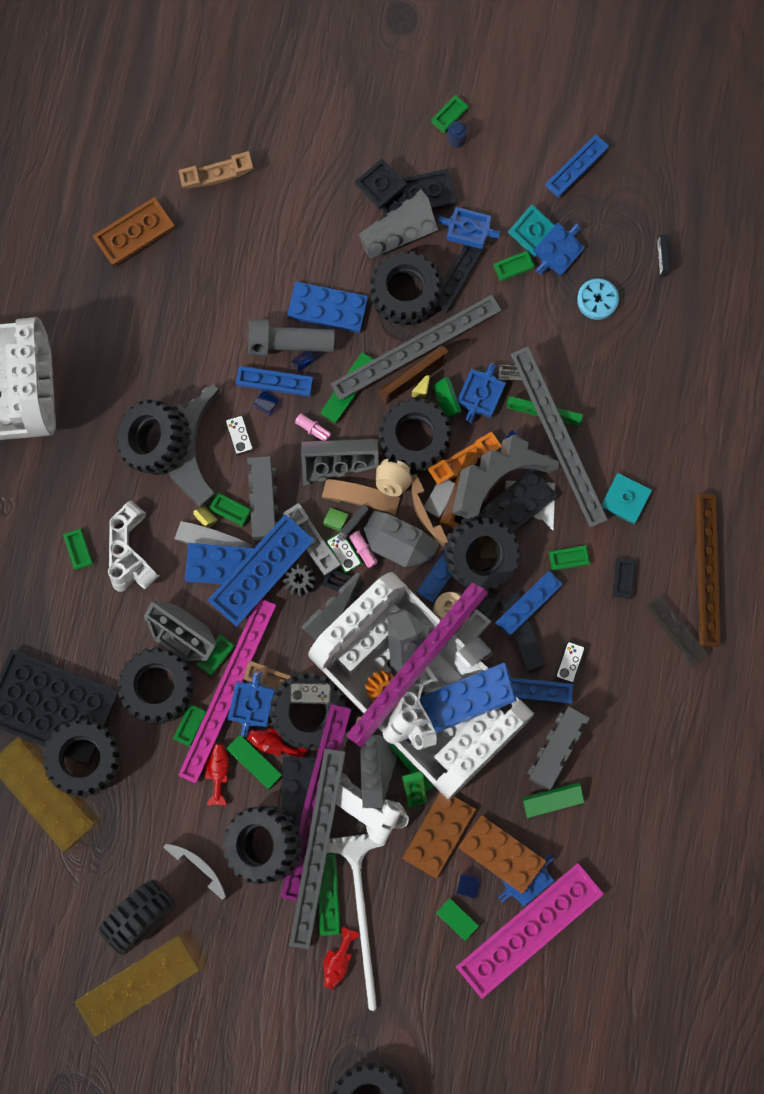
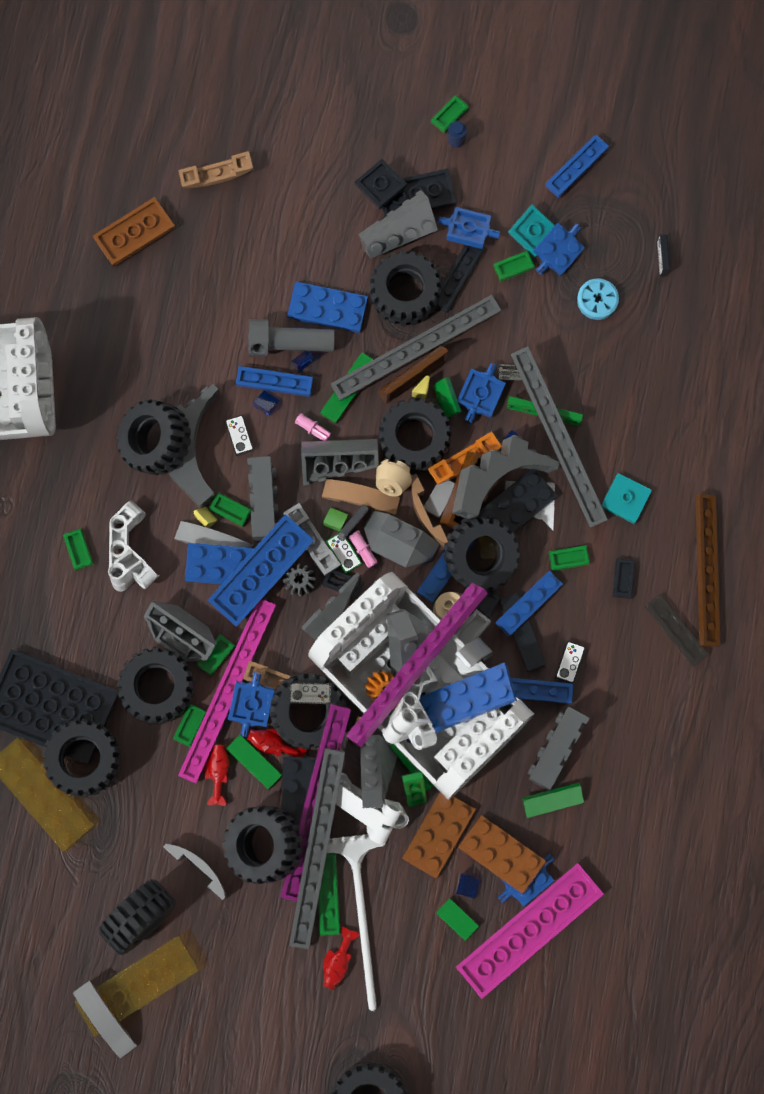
(104, 1020): none -> light grey slope

